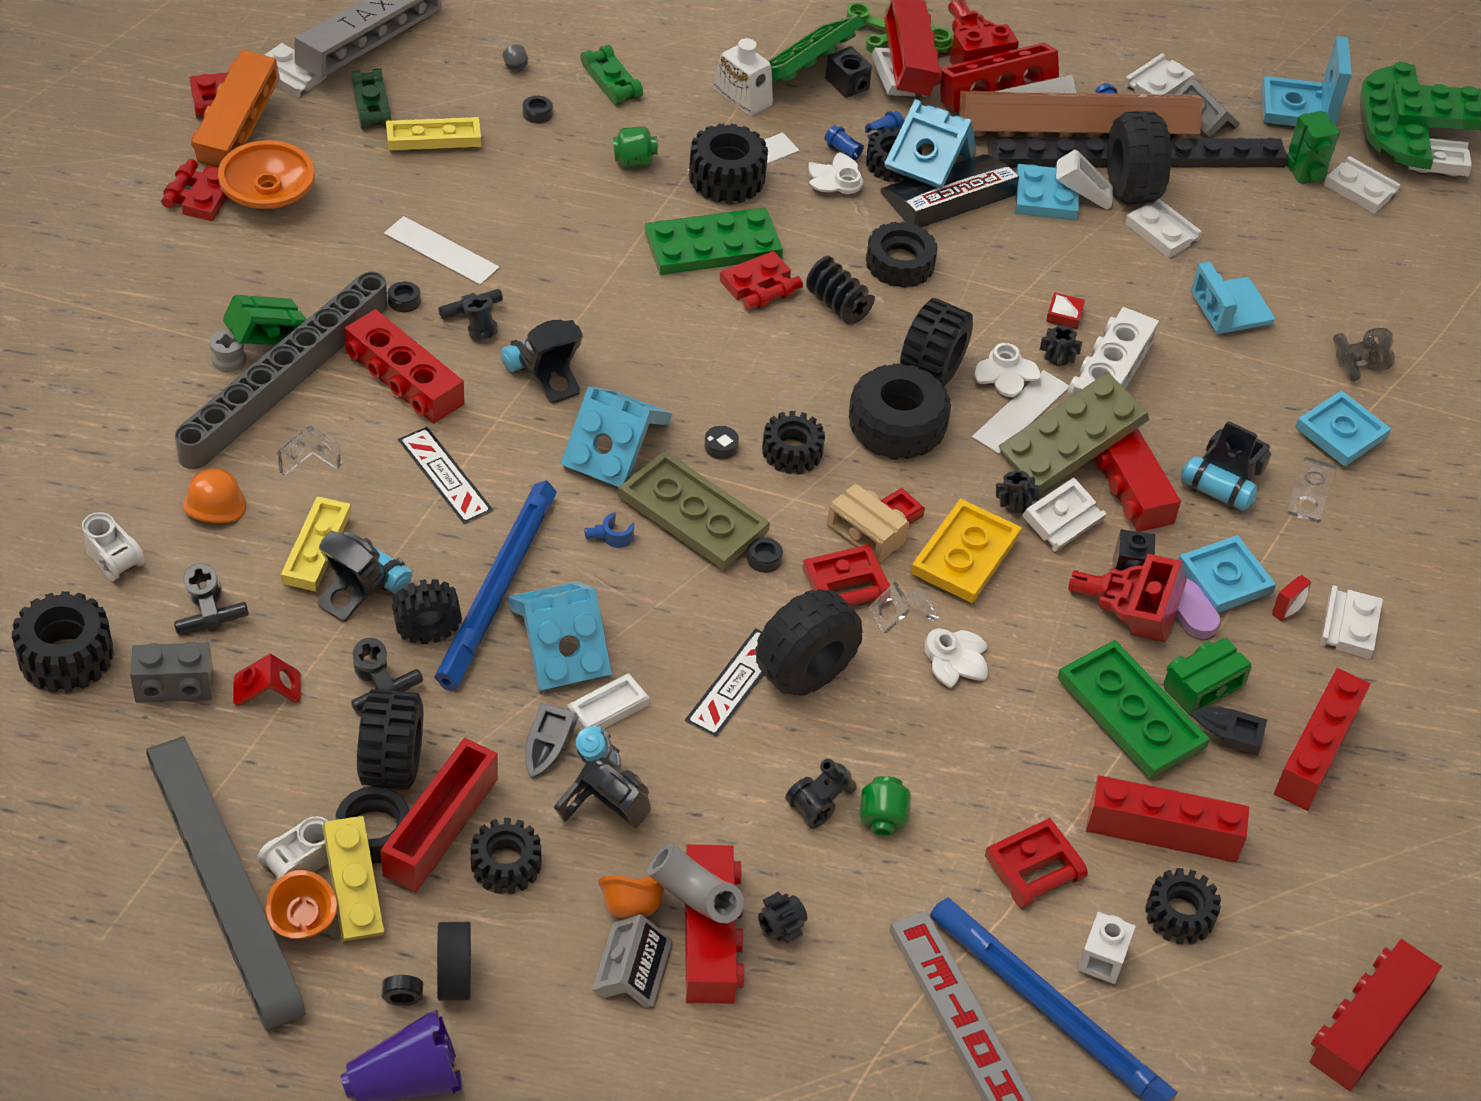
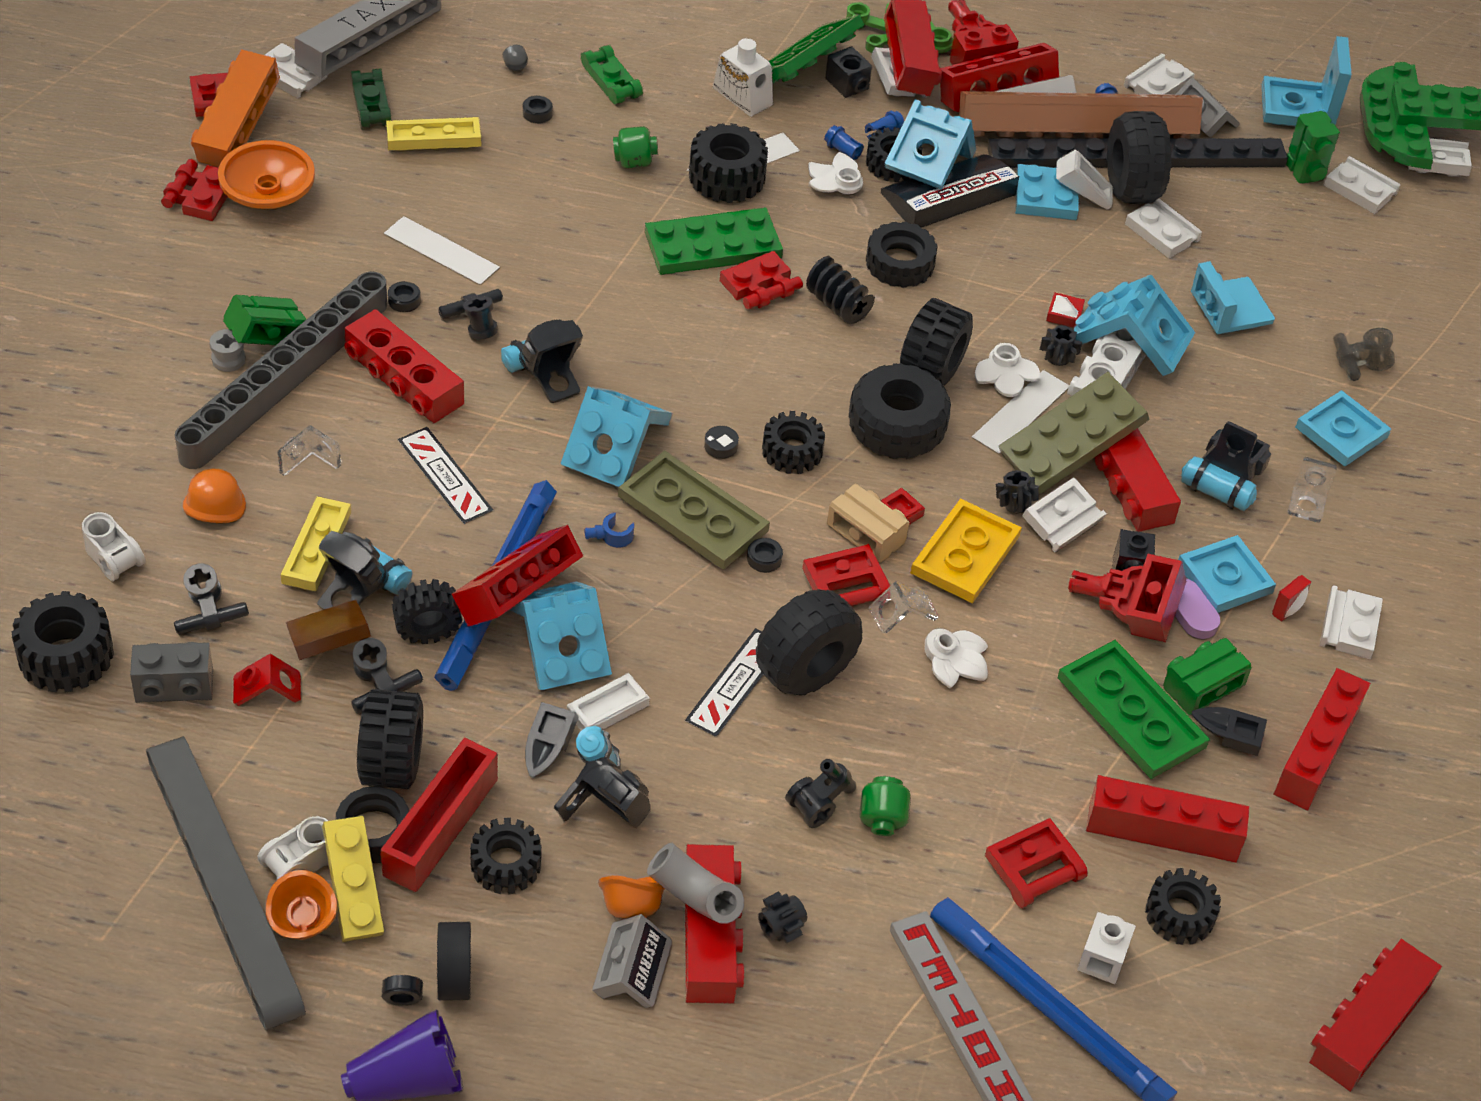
(328, 629): none -> reddish brown tile
(517, 575): none -> red brick
(1141, 310): none -> medium azure bracket

